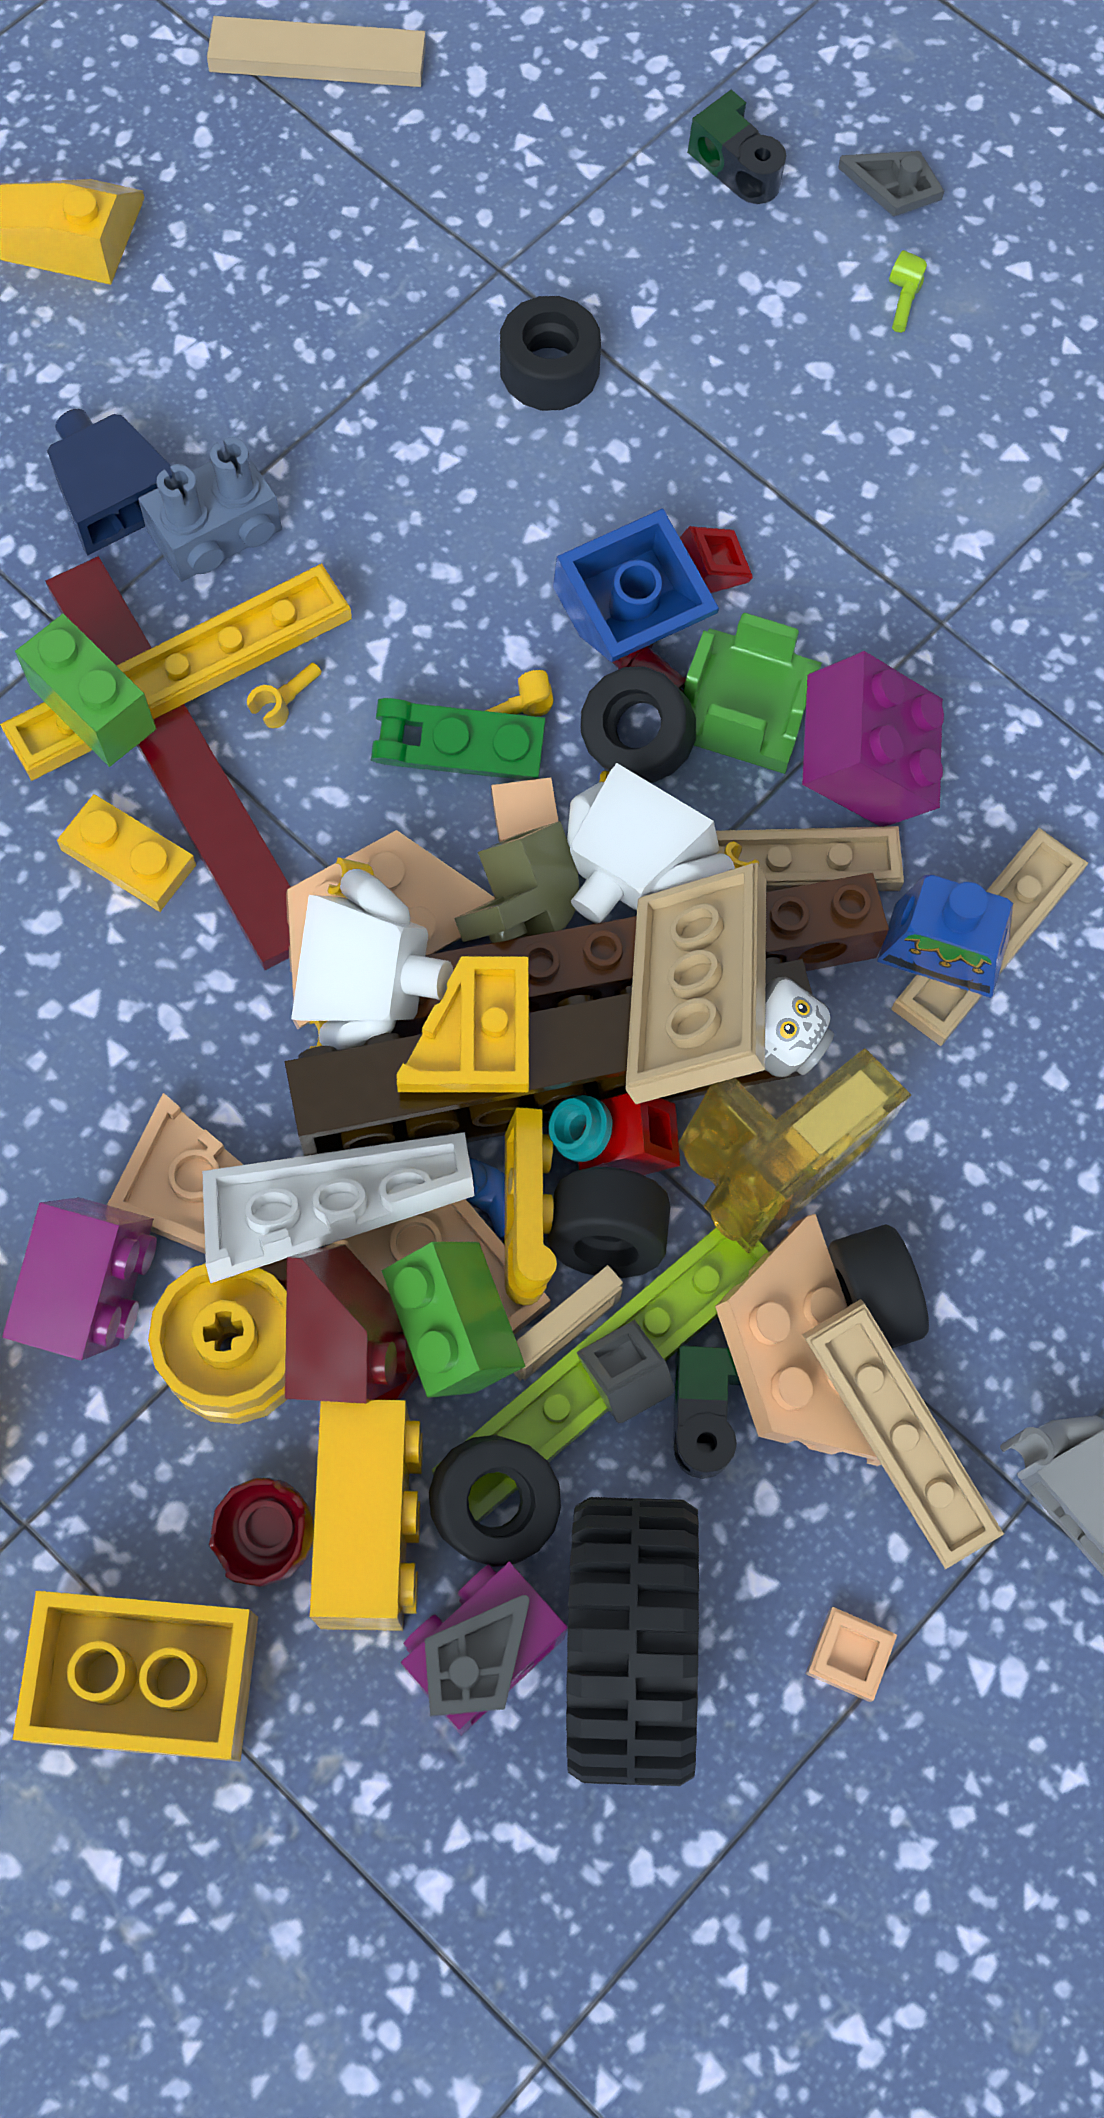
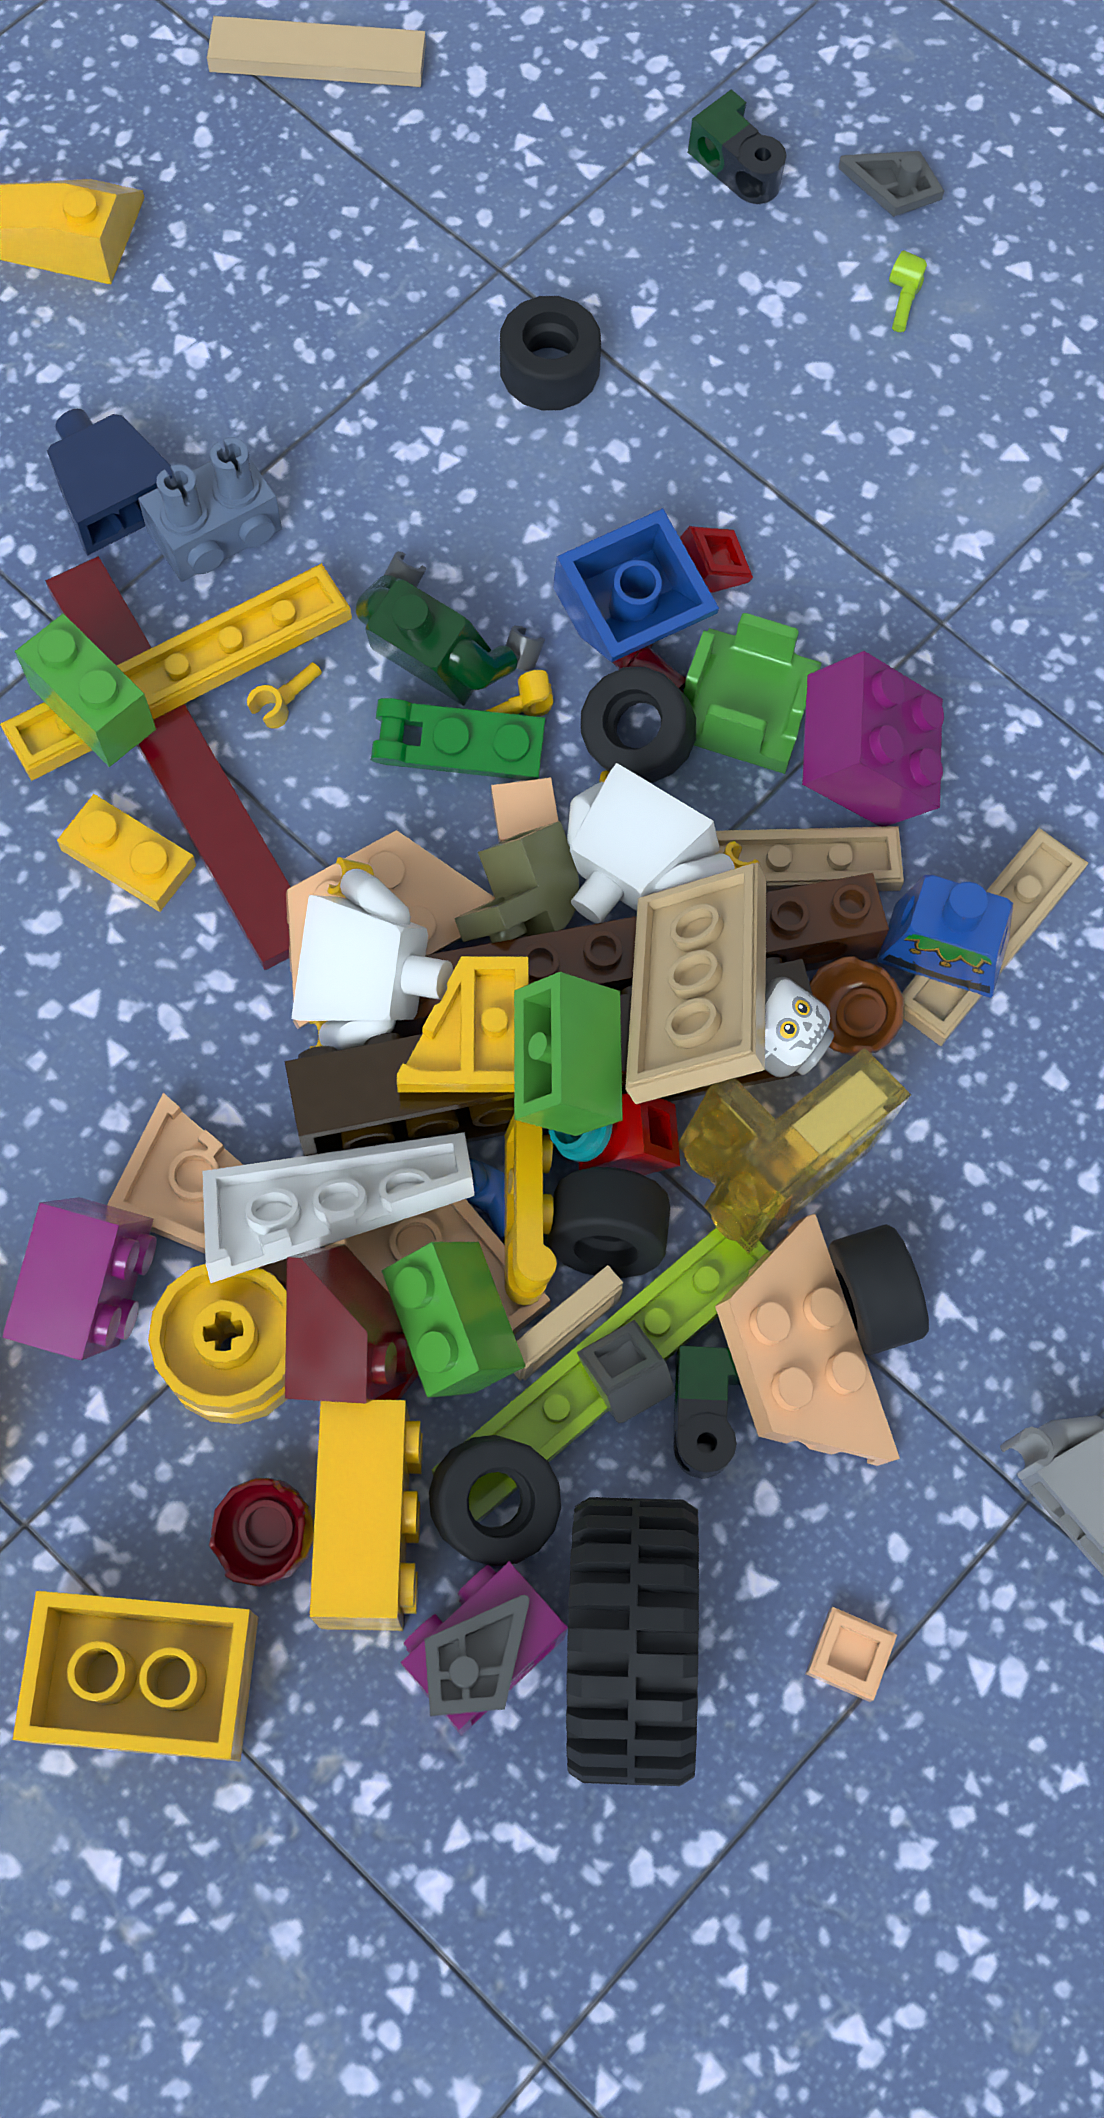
(435, 639): none -> dark green torso
(567, 1054): none -> bright green brick
(862, 1004): none -> dark orange hair
(903, 1433): tan tile -> none

